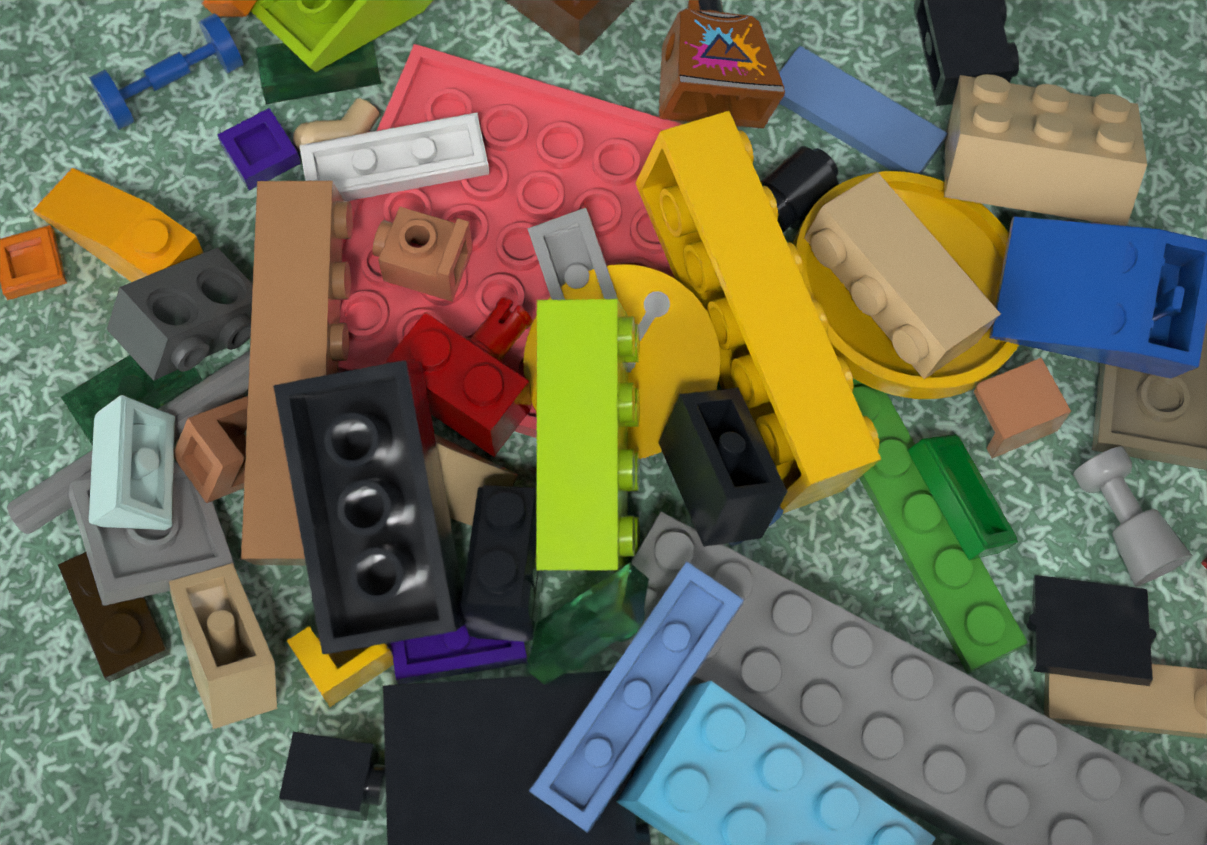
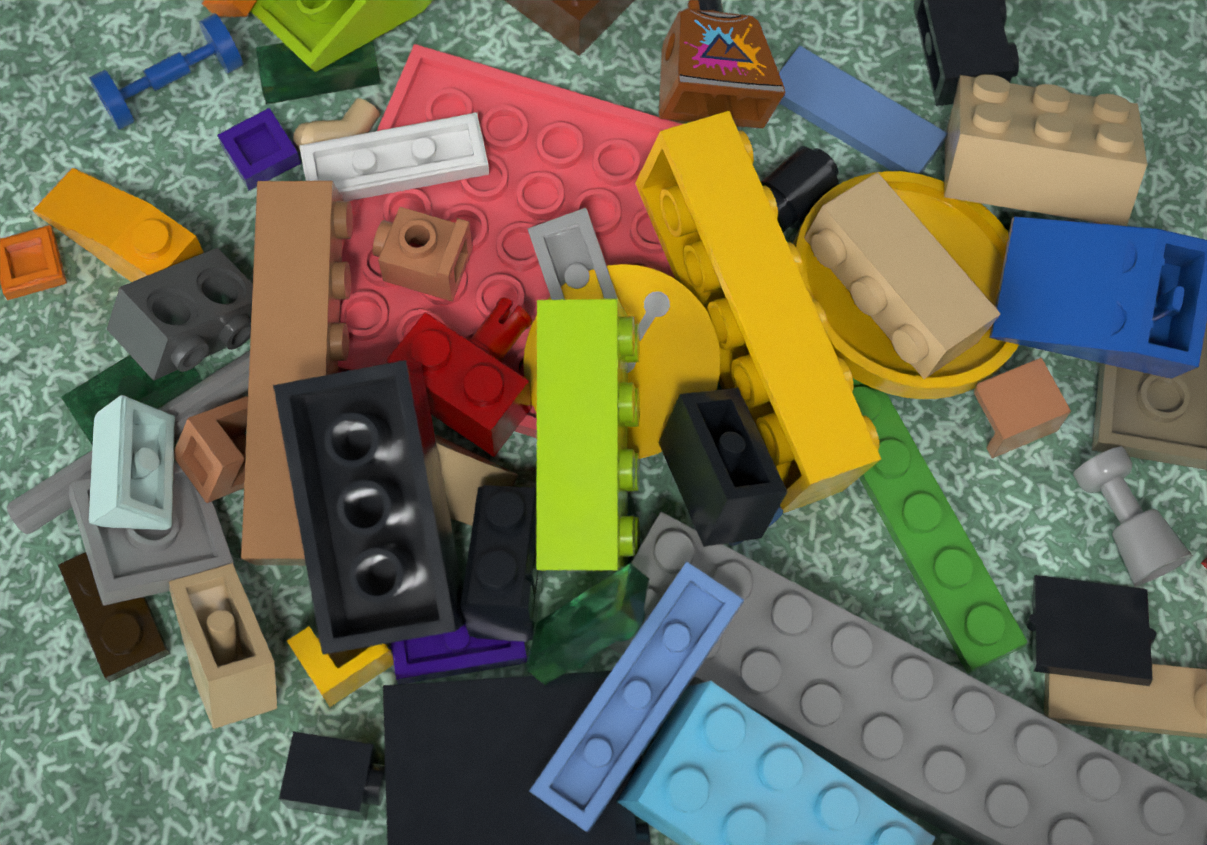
(962, 496): green tile -> none

